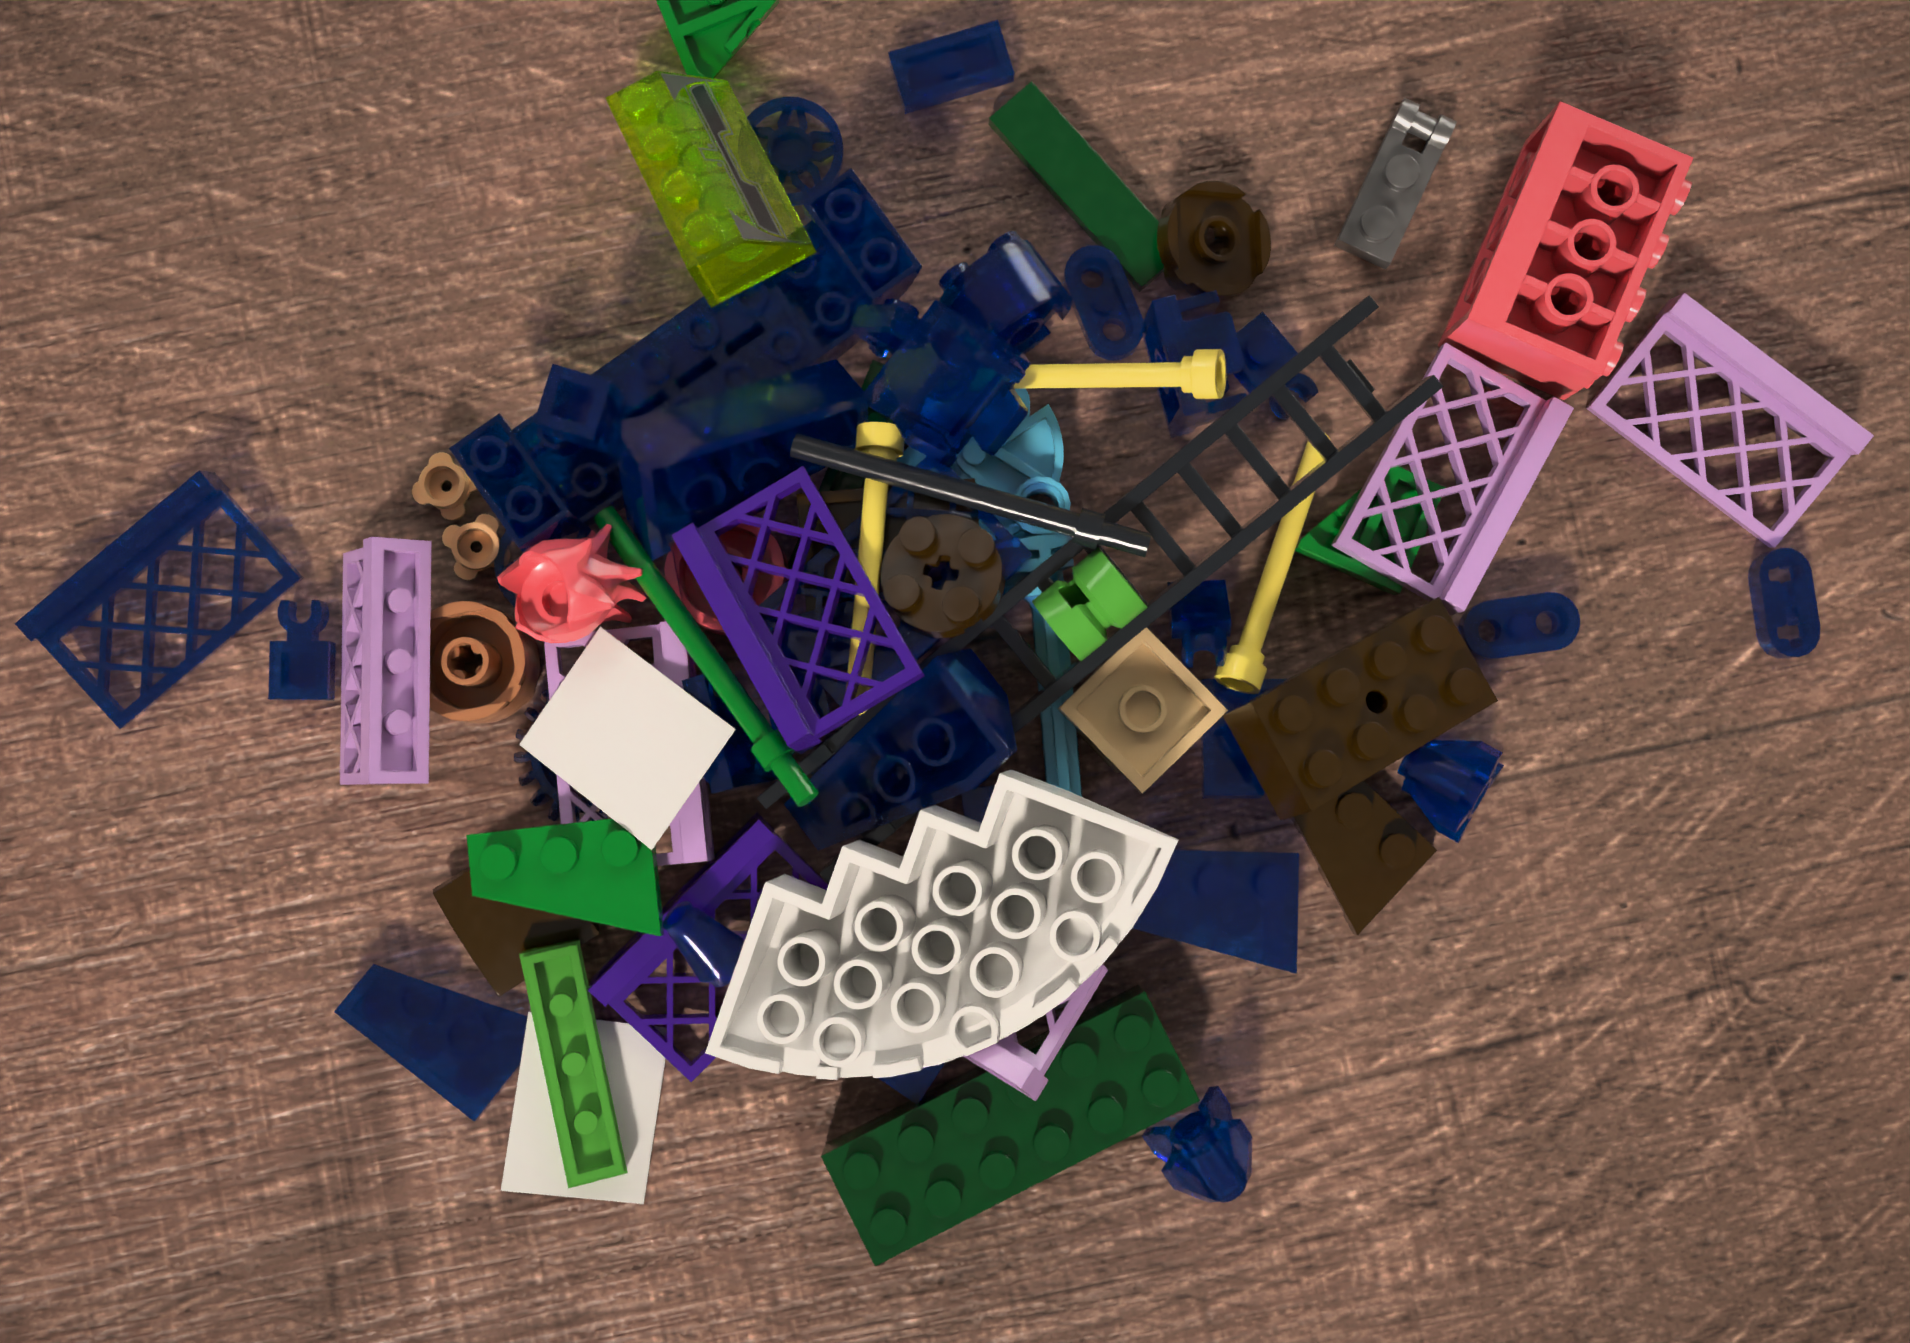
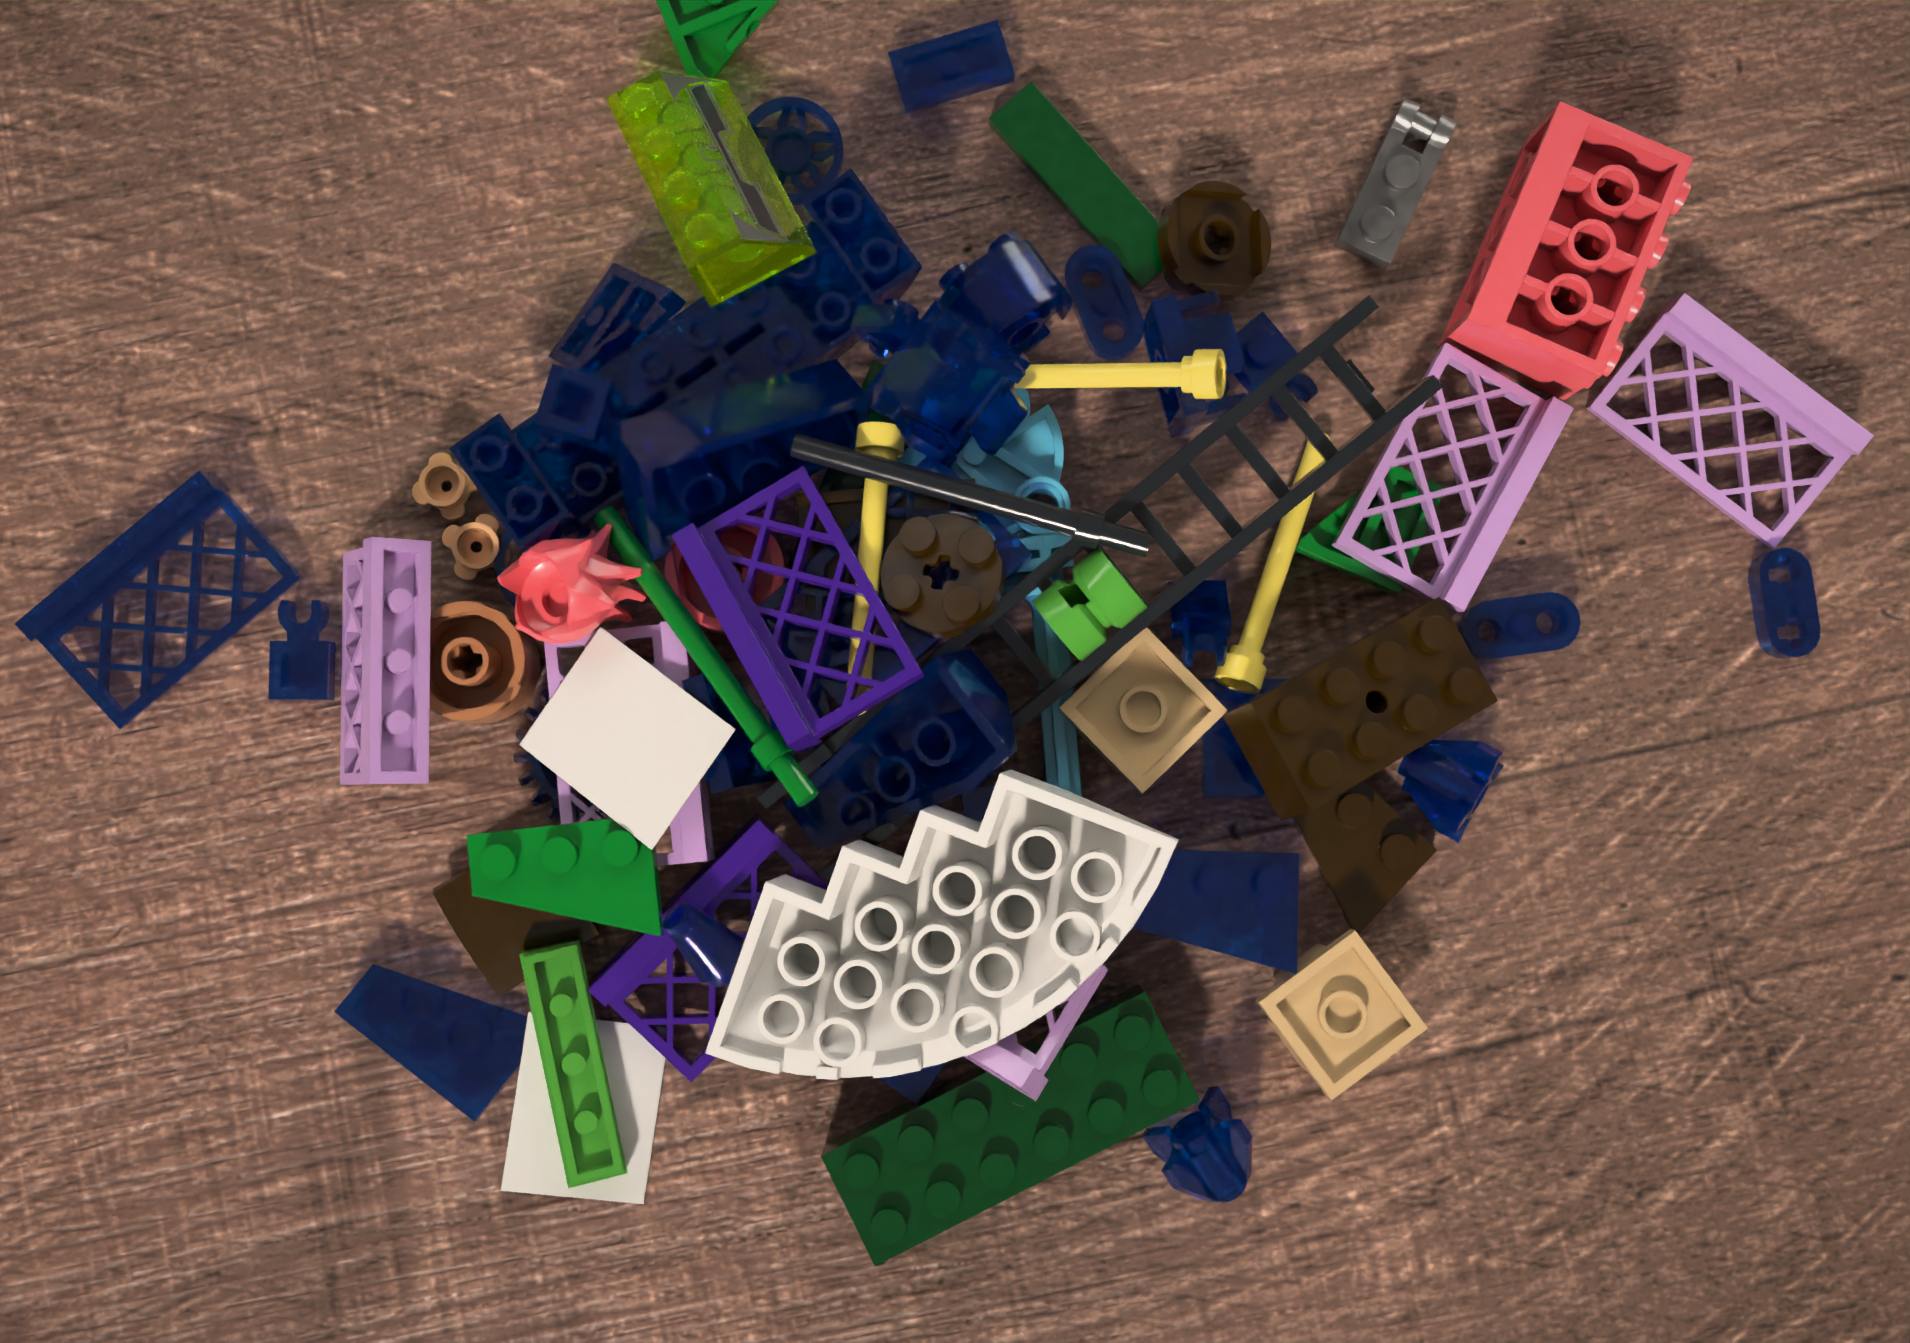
(614, 319): none -> clear blue wing
(1340, 1013): none -> tan panel

